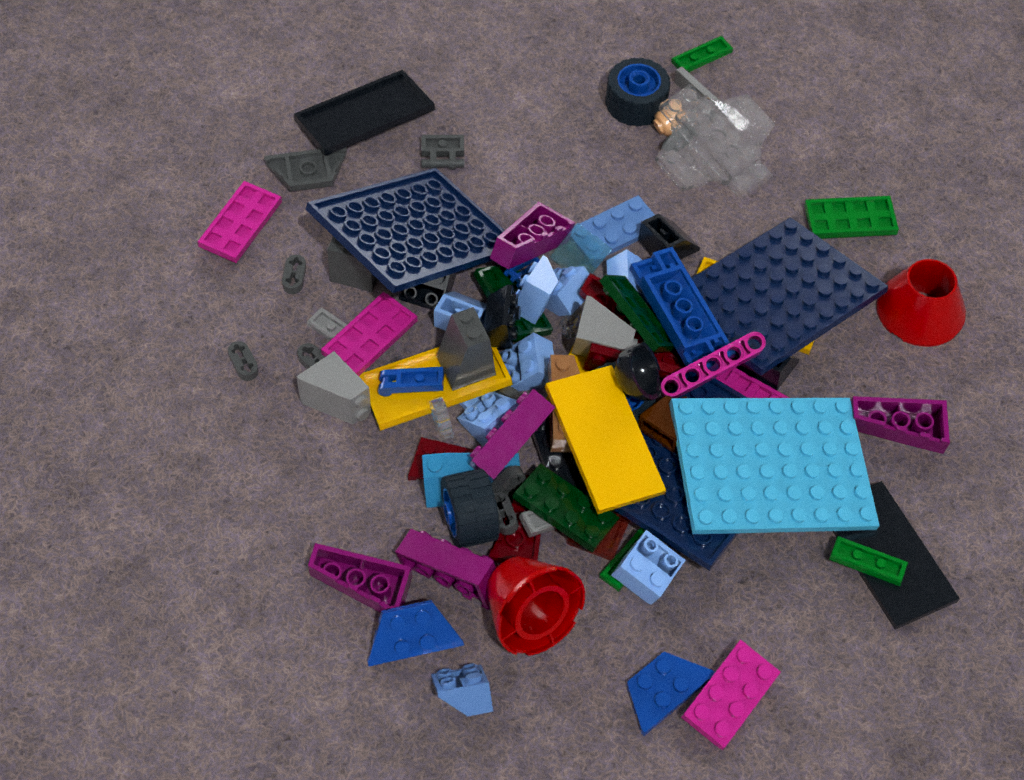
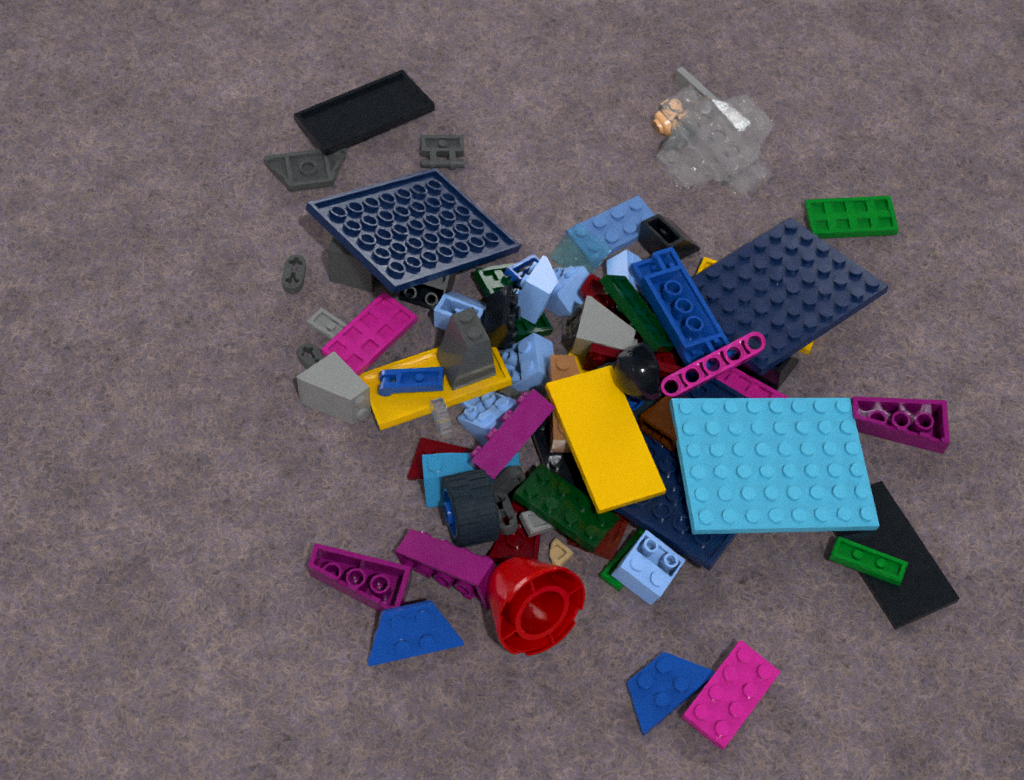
(238, 362): dark grey beam -> none
(239, 221): dark pink plate -> none
(464, 689): medium blue slope -> none
(531, 236): magenta wedge -> none
(559, 553): none -> tan tile
(636, 91): black wheel -> none
(702, 54): green tile -> none
(922, 318): red cone -> none

